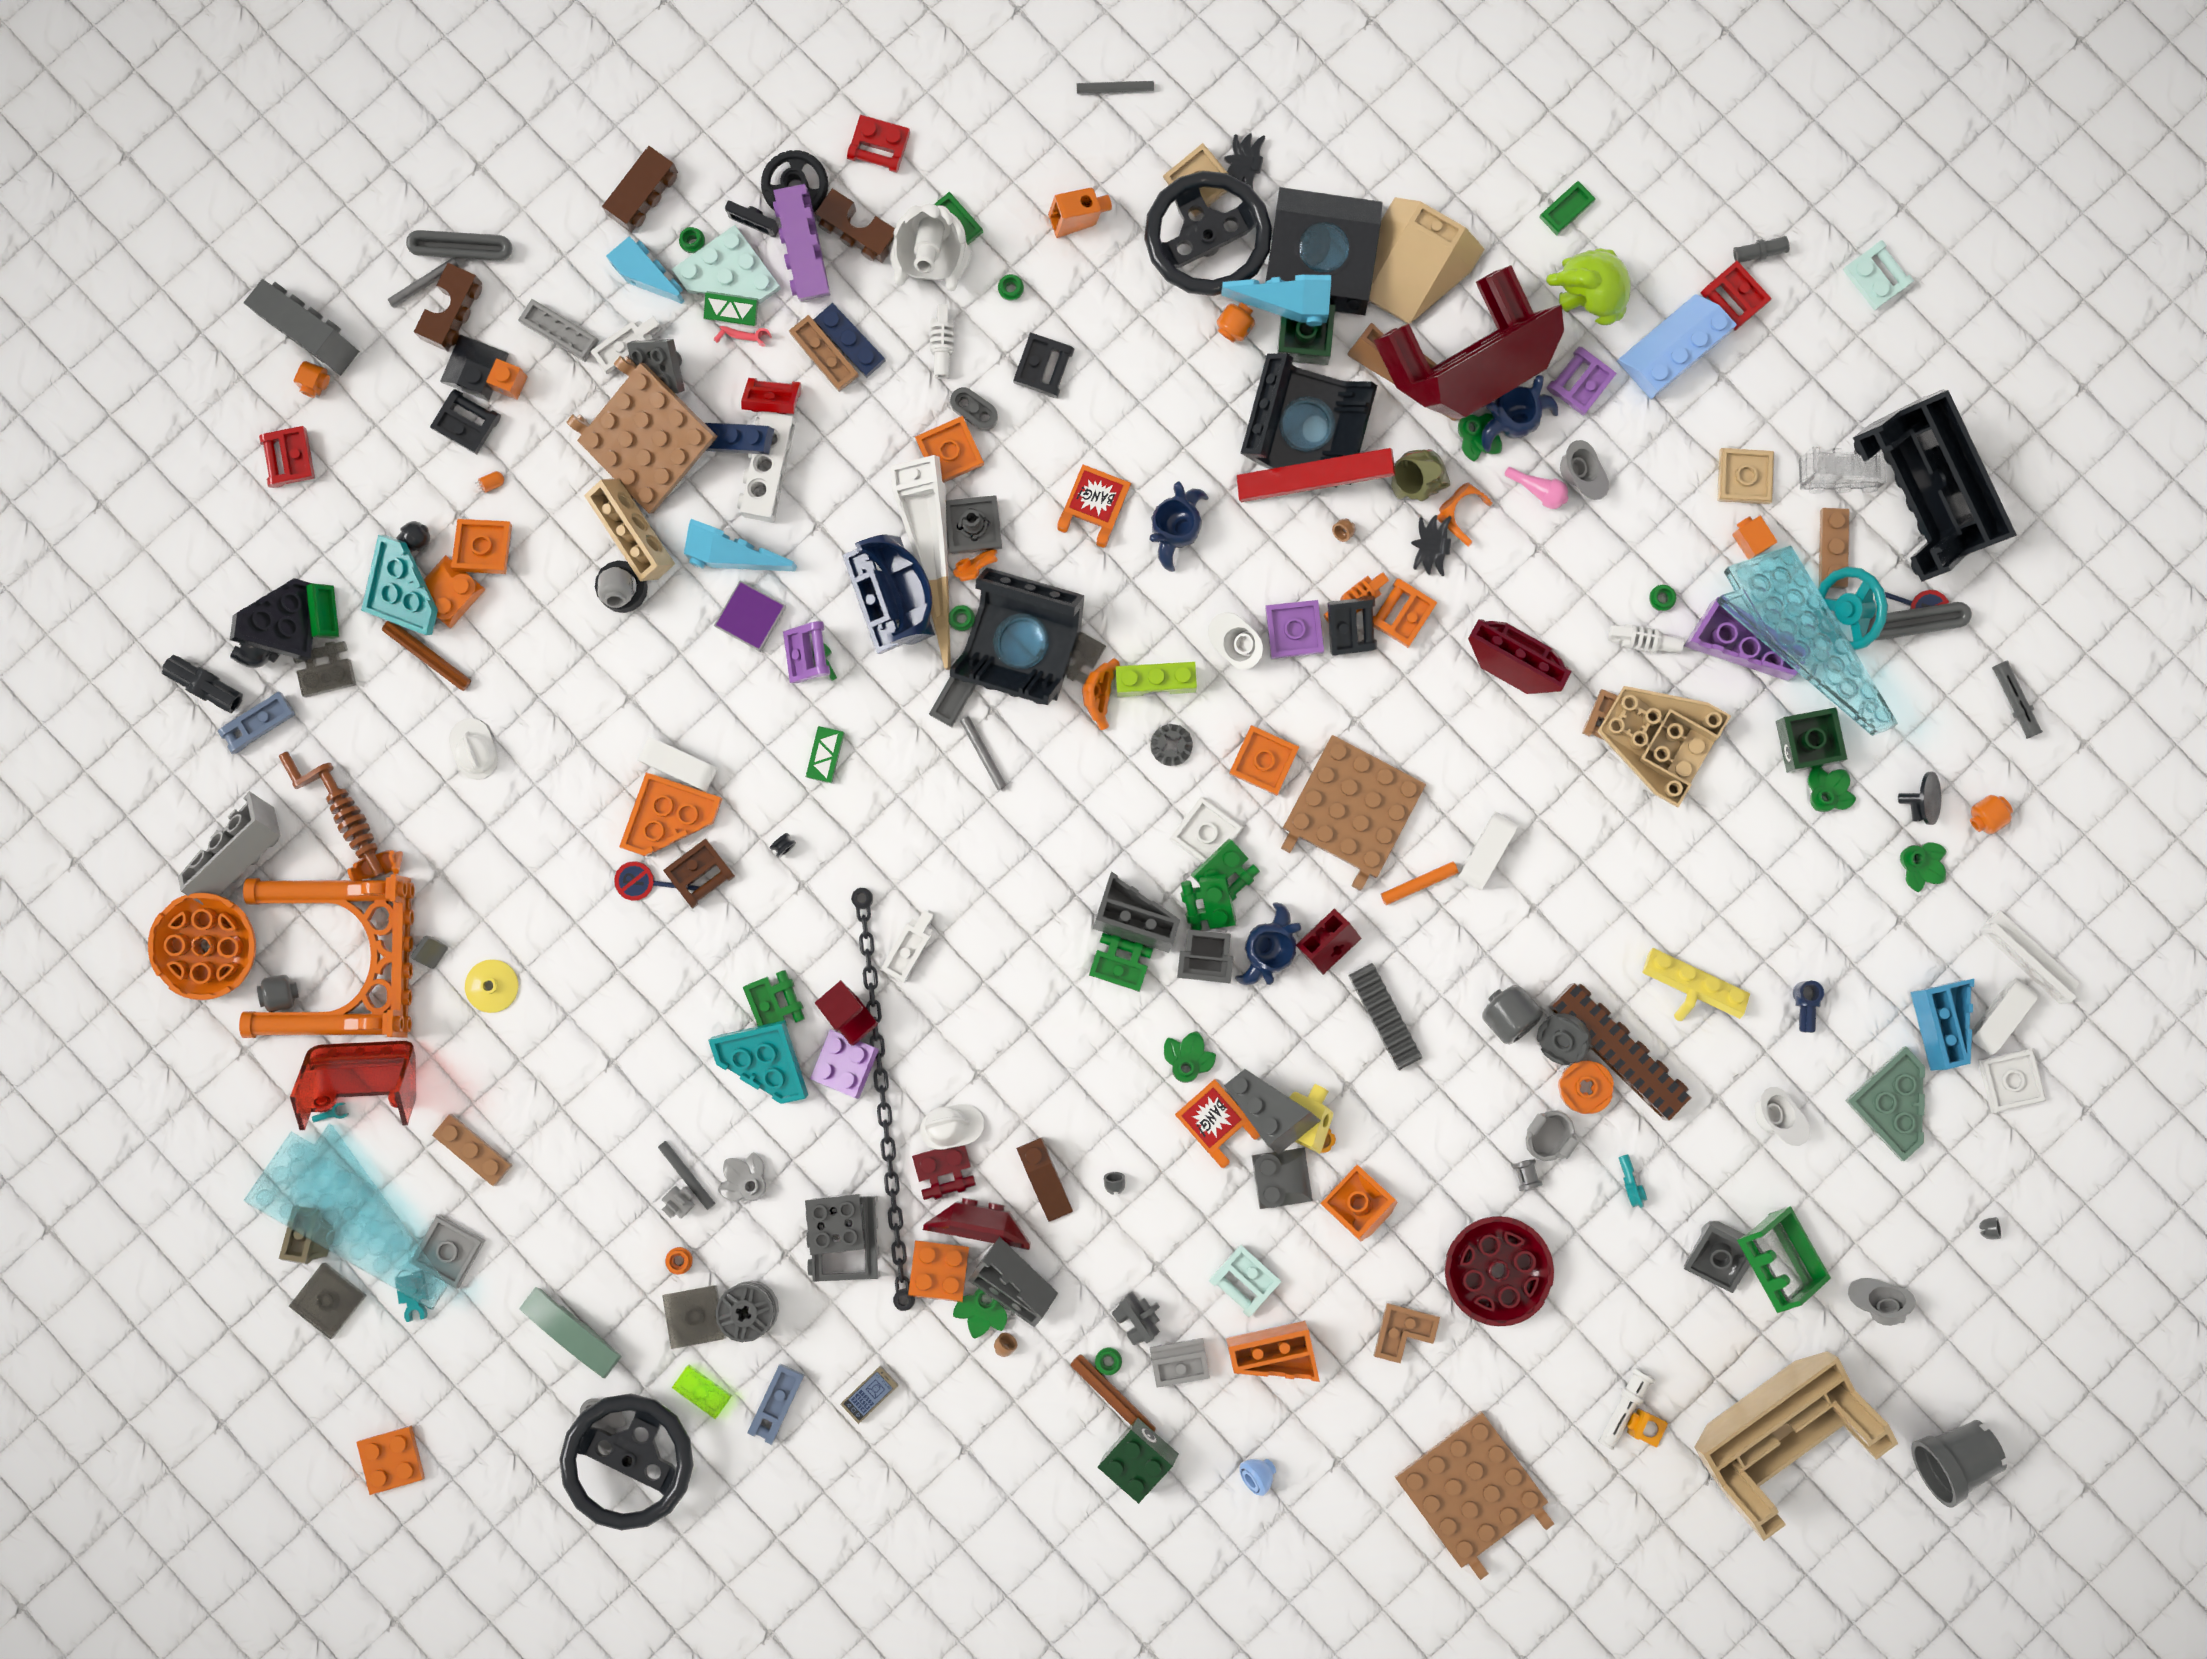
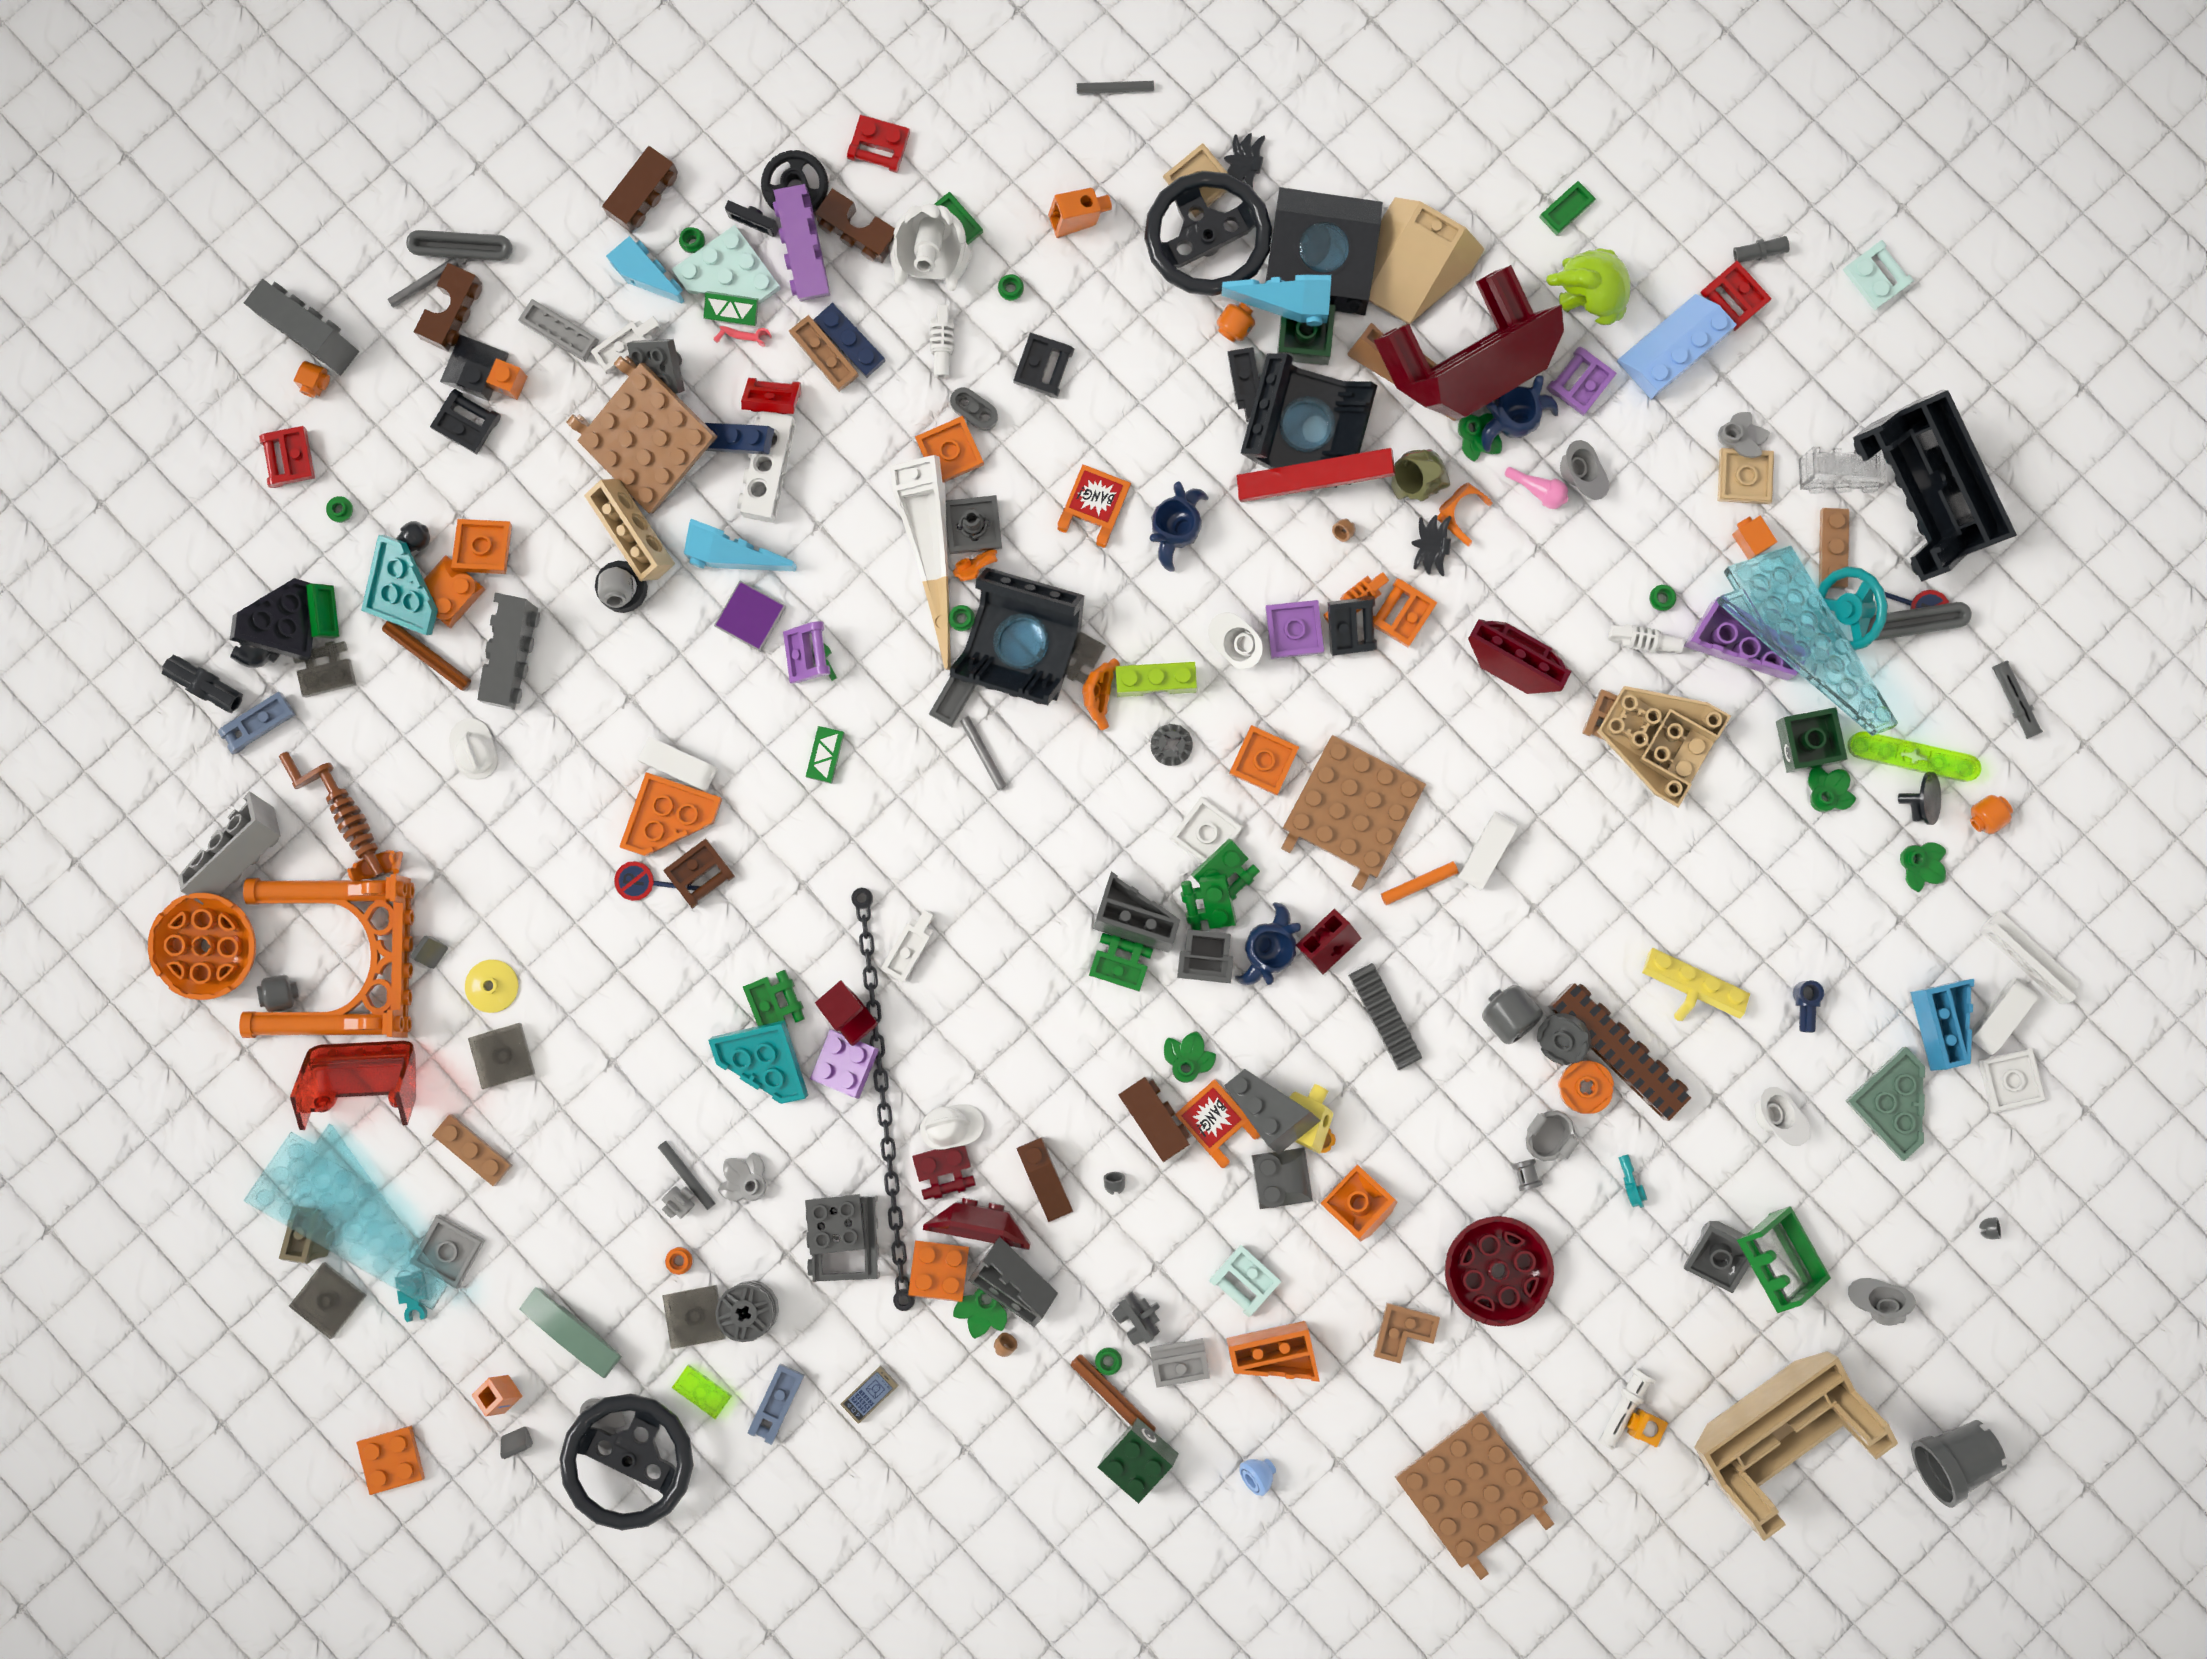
(330, 1113): teal hand -> none
(346, 512): none -> green plate
(490, 481): orange piece -> none
(496, 1395): none -> orange brick
(501, 1056): none -> clear smoke plate
(508, 651): none -> dark grey wedge
(515, 1442): none -> dark grey slope
(782, 845): black bush -> none
(891, 595): dark blue piece -> none
(1155, 1118): none -> reddish brown brick
(1244, 378): none -> black hinge
(1745, 435): none -> light grey plate
(1888, 751): none -> clear neon green piece

